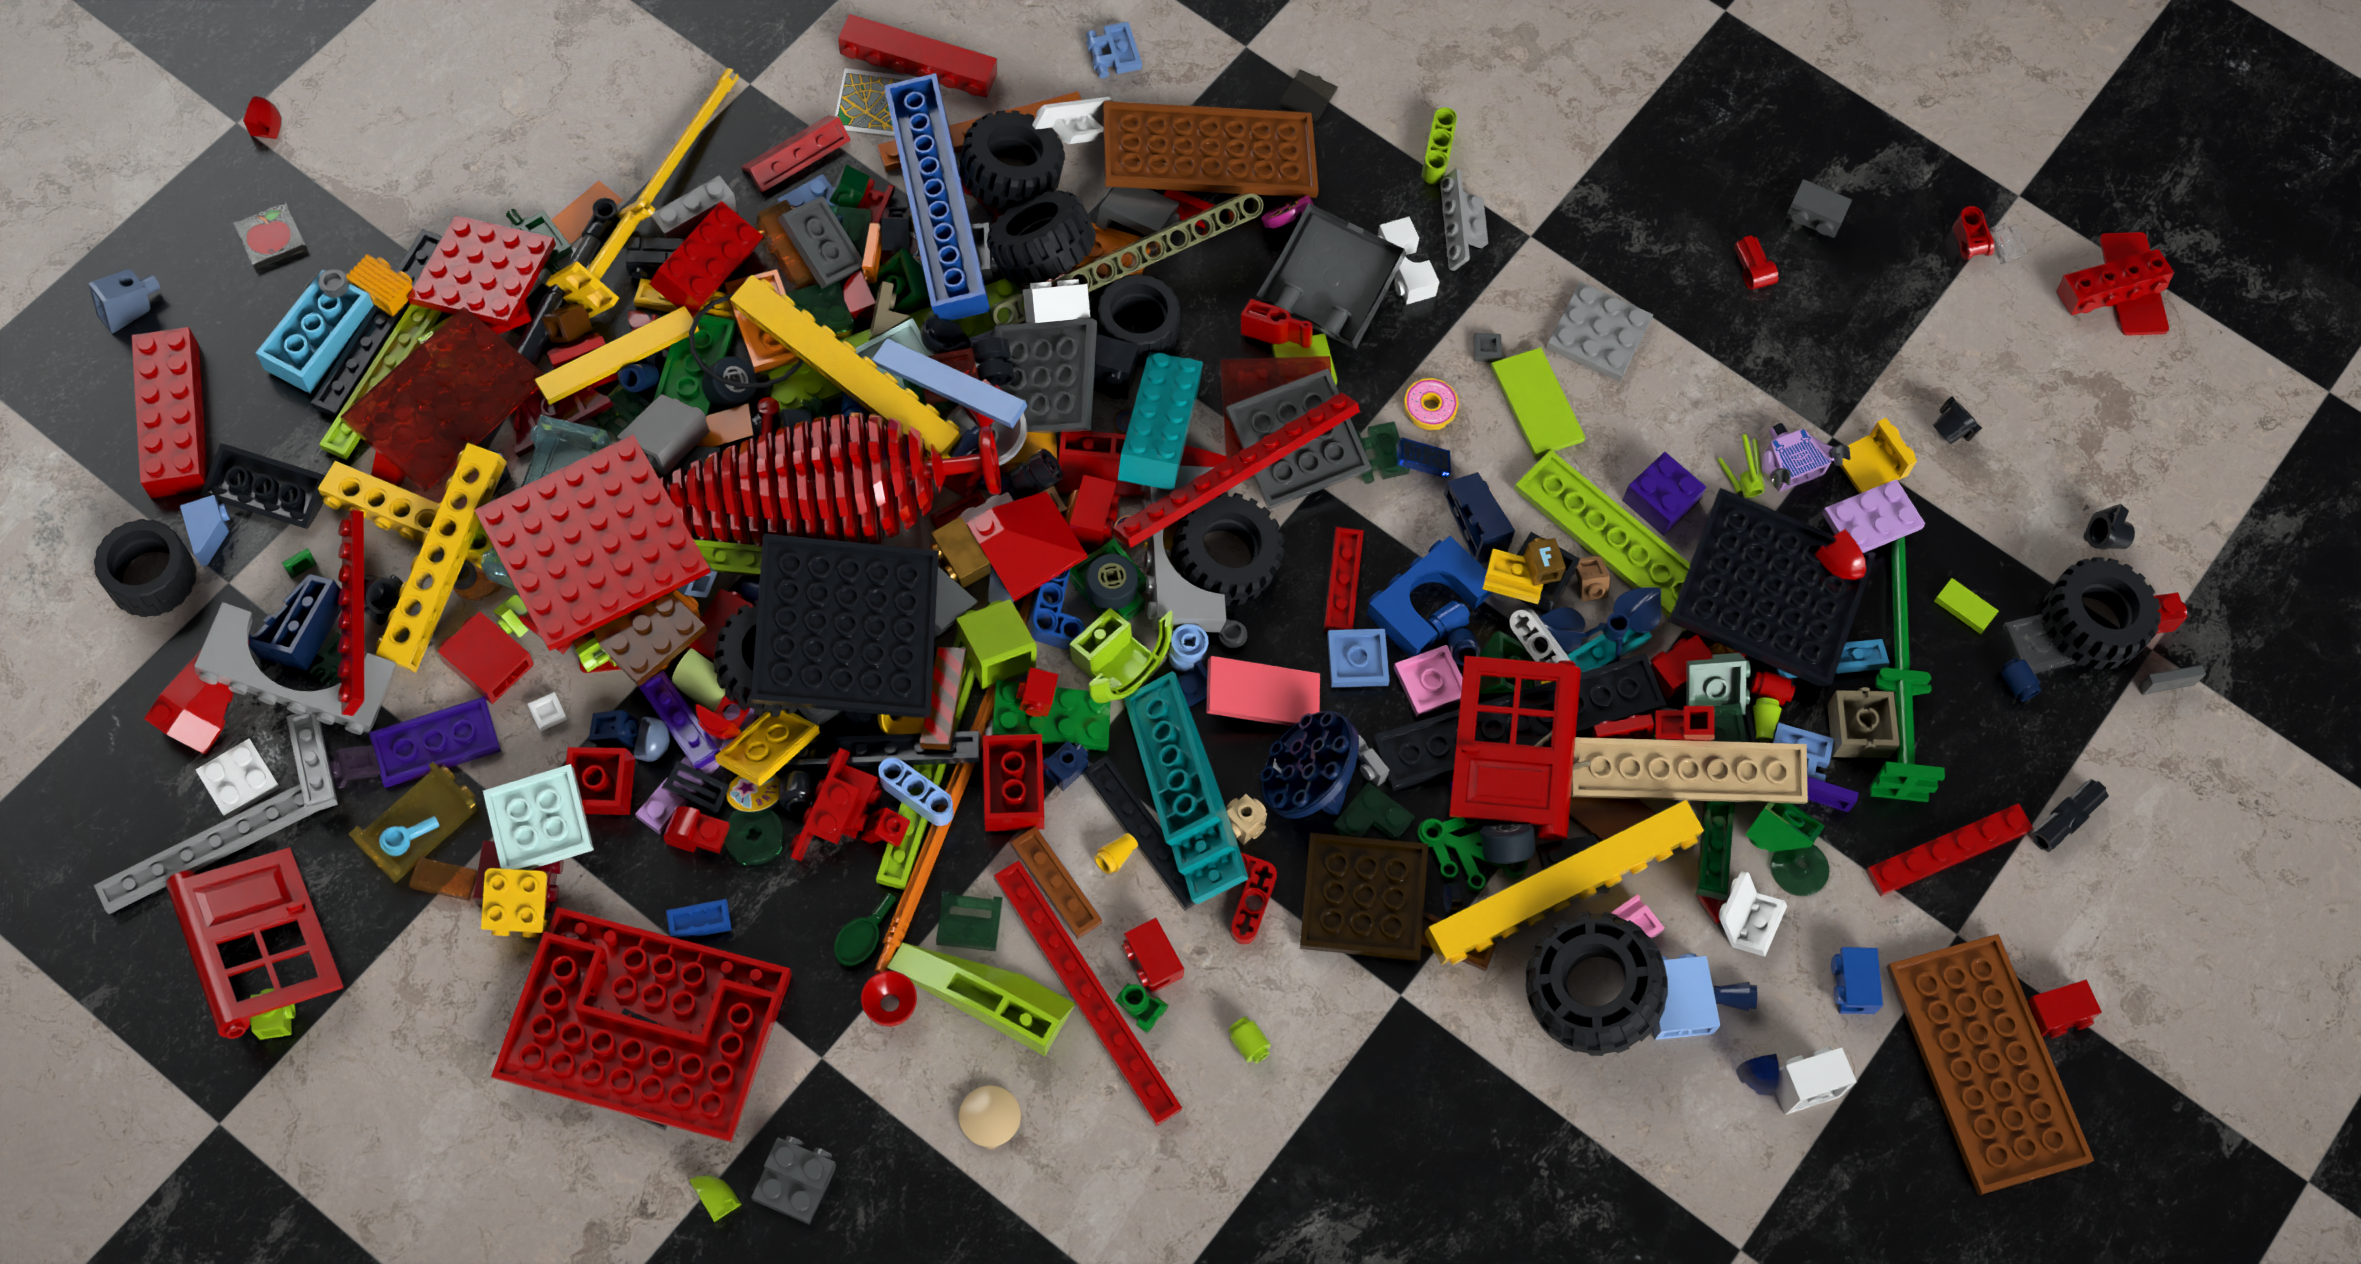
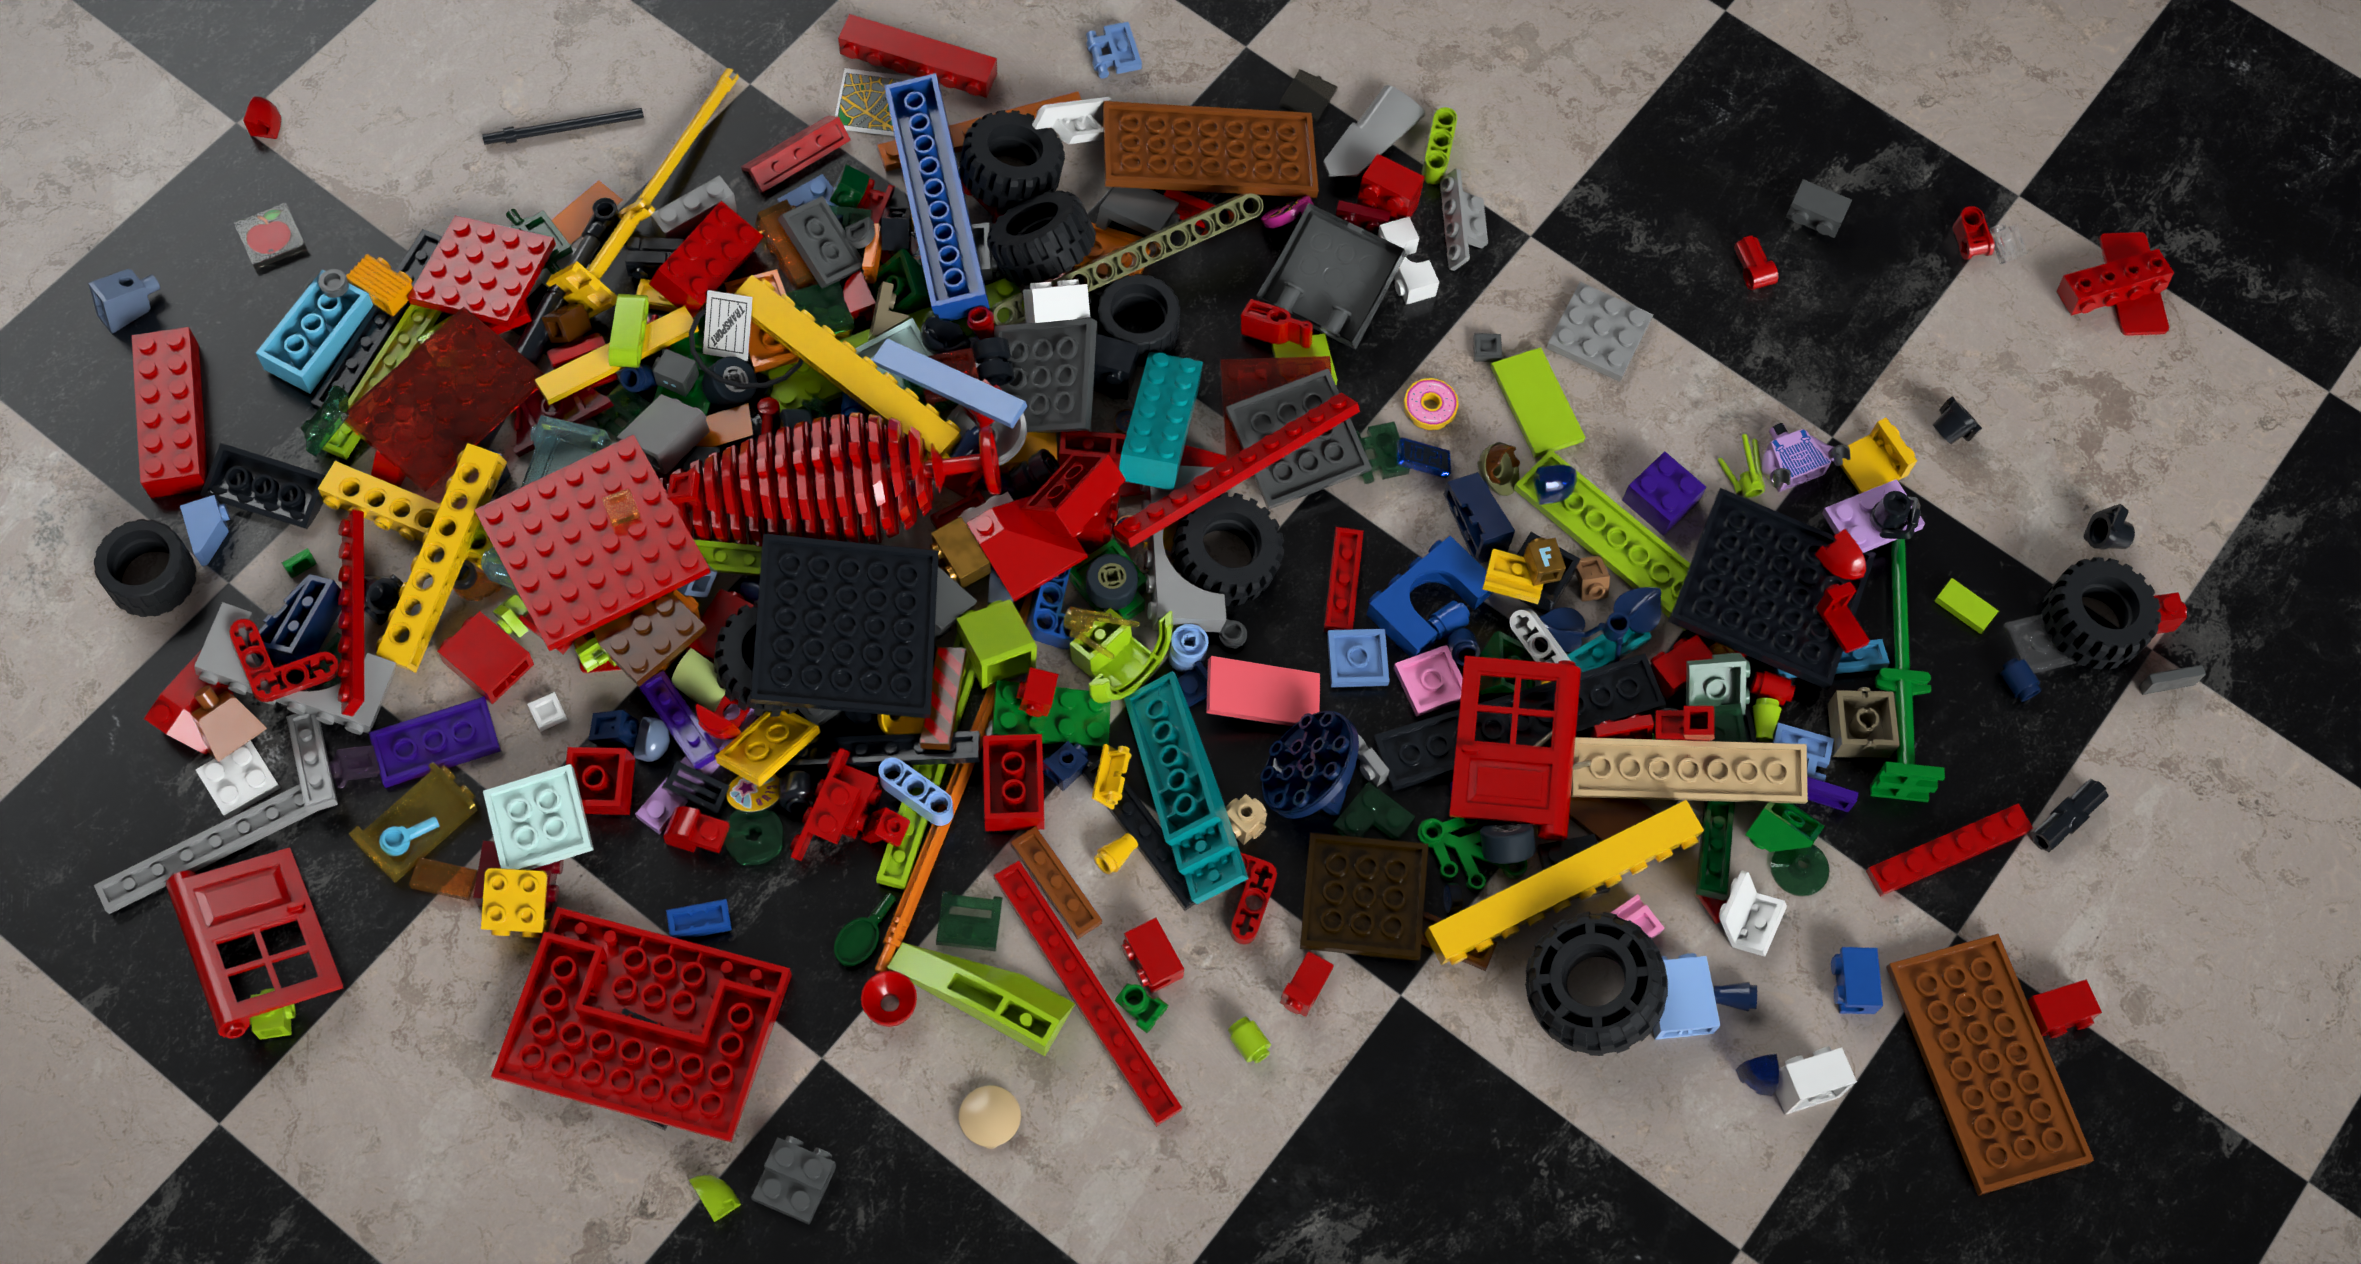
(224, 722): none -> torso
(268, 673): none -> red beam
(326, 420): none -> clear green plate
(511, 135): none -> black bar
(620, 507): none -> clear orange tile
(628, 330): none -> lime beam
(675, 372): none -> dark grey brick
(683, 487): none -> red tile
(727, 325): none -> white sticker
(861, 233): none -> dark grey tile
(981, 322): none -> red cone
(1075, 493): none -> red slope
(1082, 620): none -> clear yellow plant
(1109, 781): none -> yellow hinge
(1306, 984): none -> red bracket
(1362, 216): none -> dark red plate
(1379, 127): none -> light grey panel
(1390, 188): none -> red brick
(1499, 468): none -> olive piece
(1554, 483): none -> clear blue brick
(1840, 619): none -> red bracket
(1894, 514): none -> black piece

